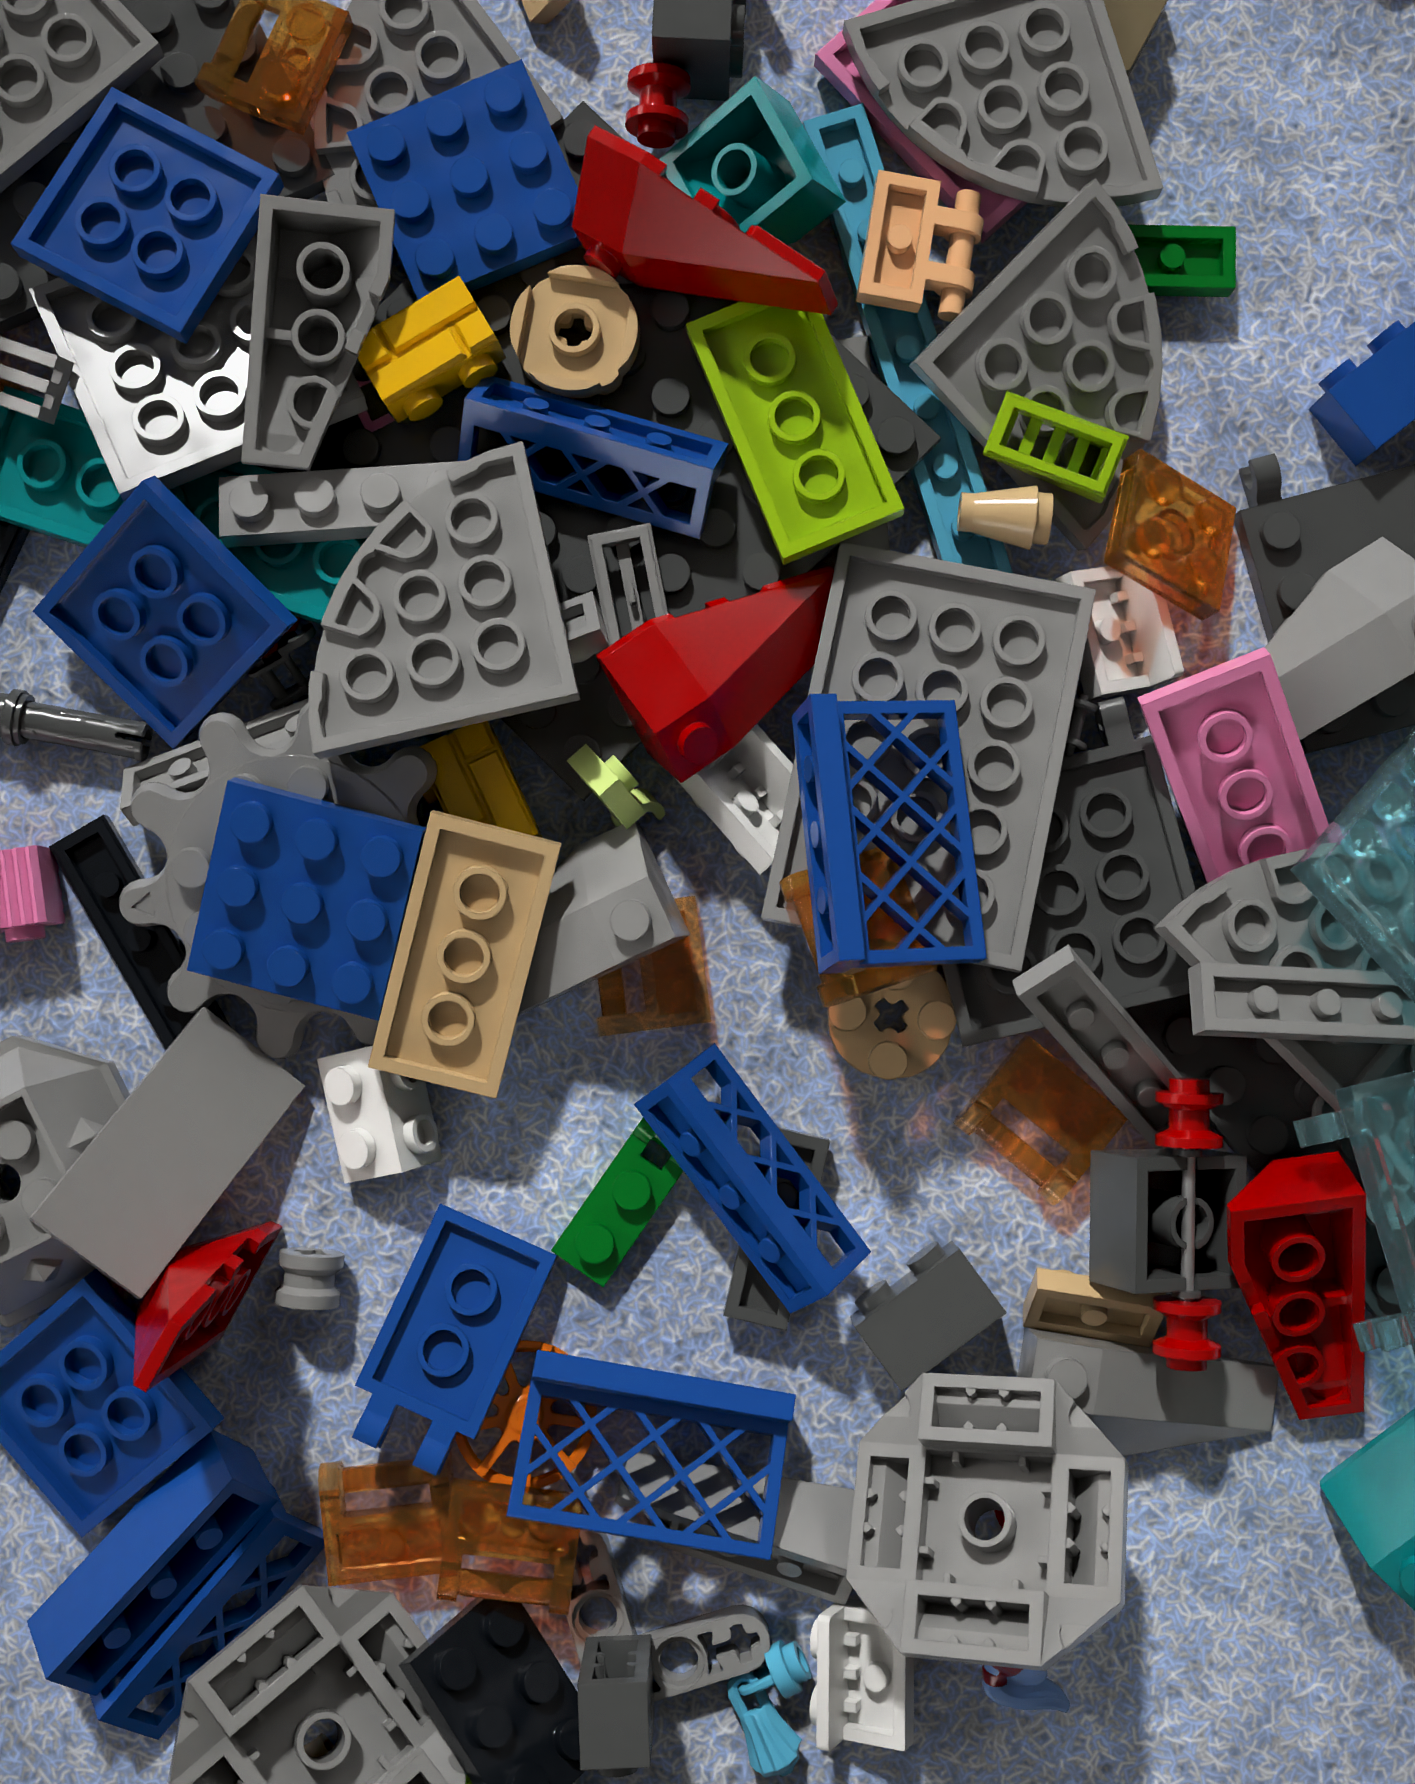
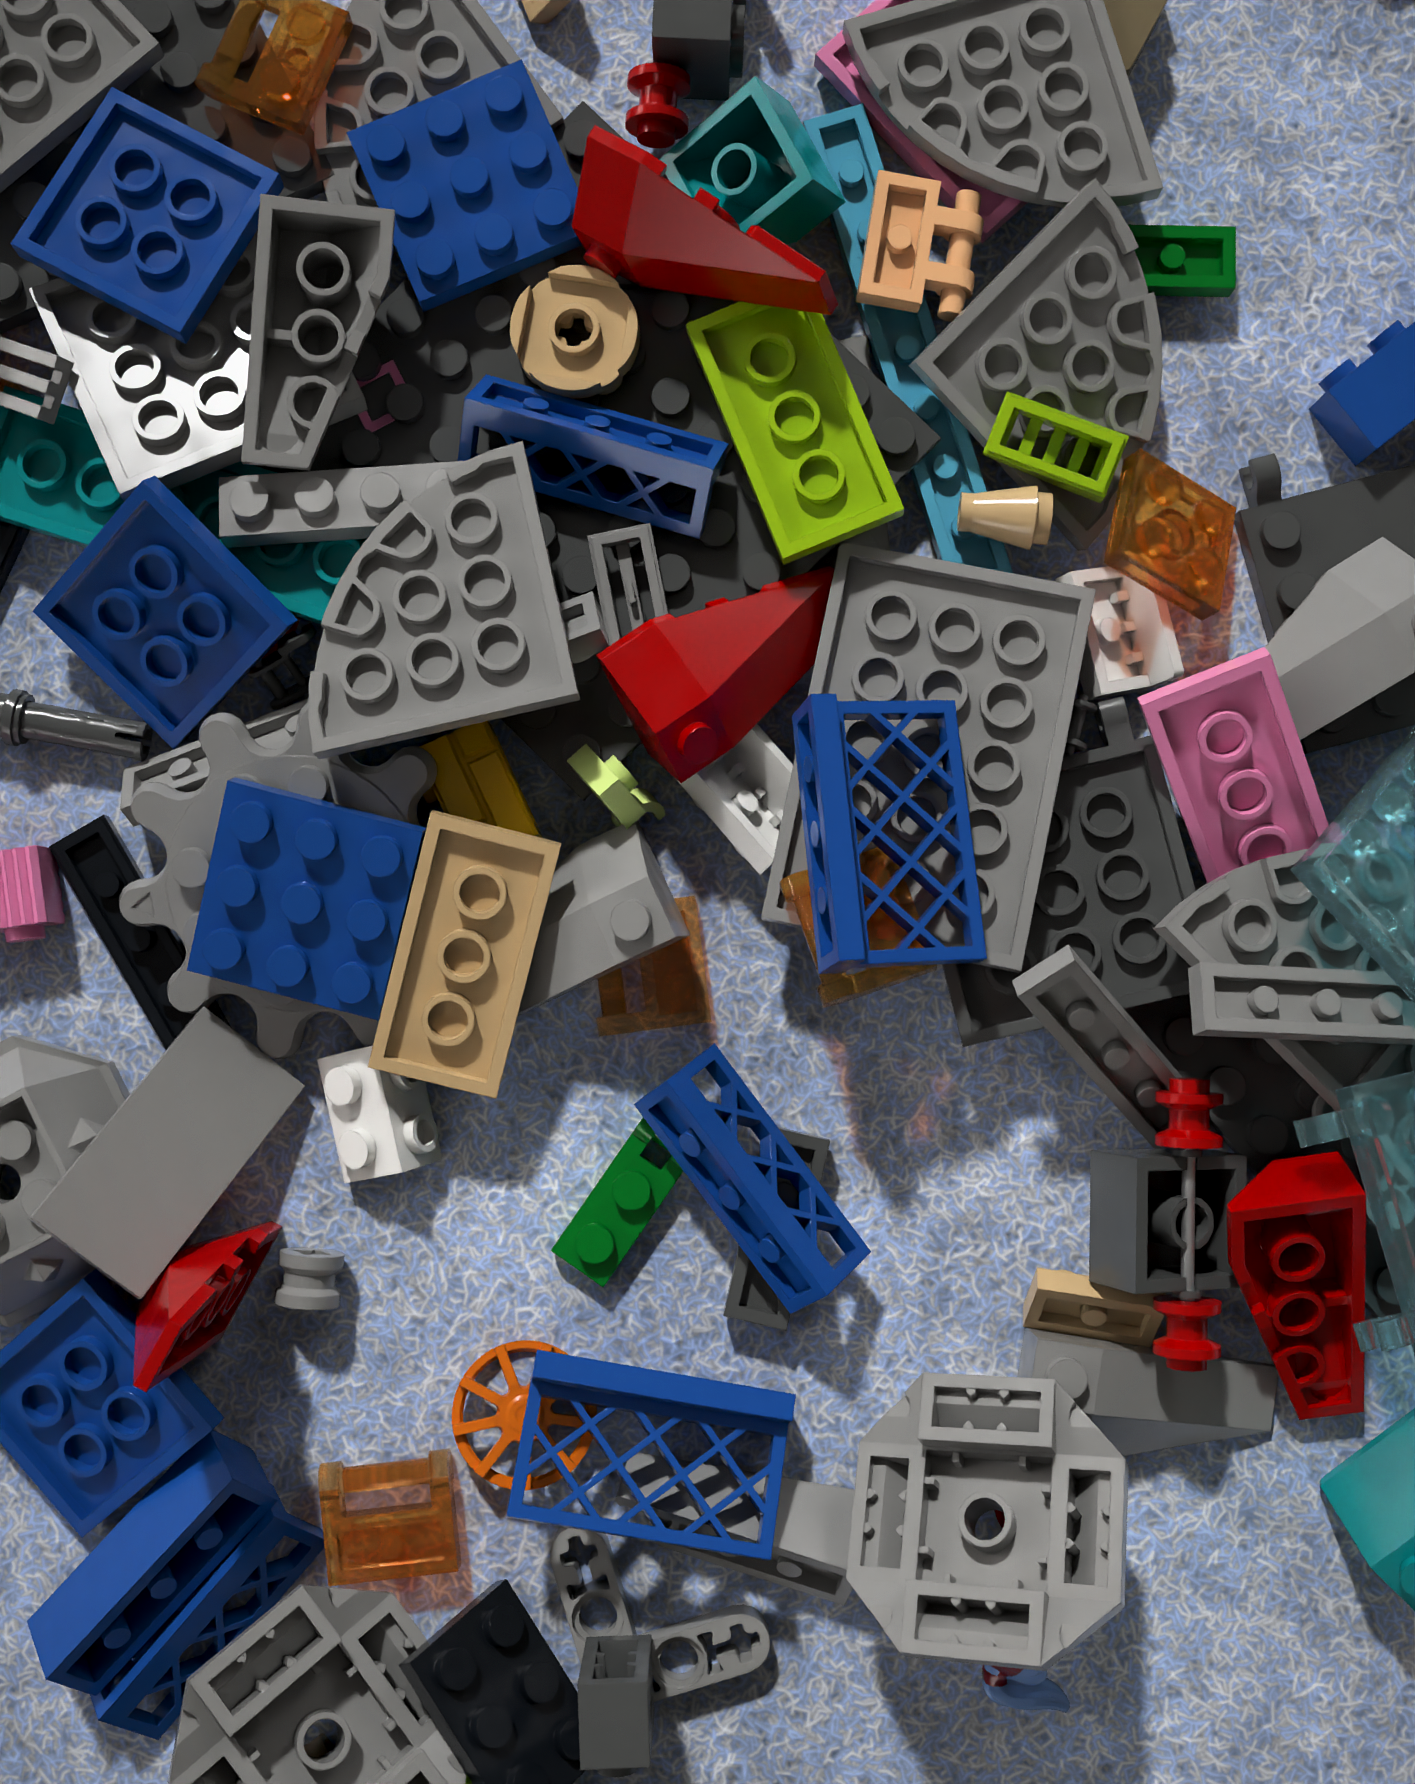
(430, 351): yellow brick -> none
(451, 1332): blue tile -> none
(480, 1528): clear orange plate -> none
(769, 1739): medium azure piece -> none
(861, 1681): white bracket -> none
(889, 1052): tan plate -> none
(925, 1313): dark grey brick -> none
(1056, 1104): clear orange plate -> none

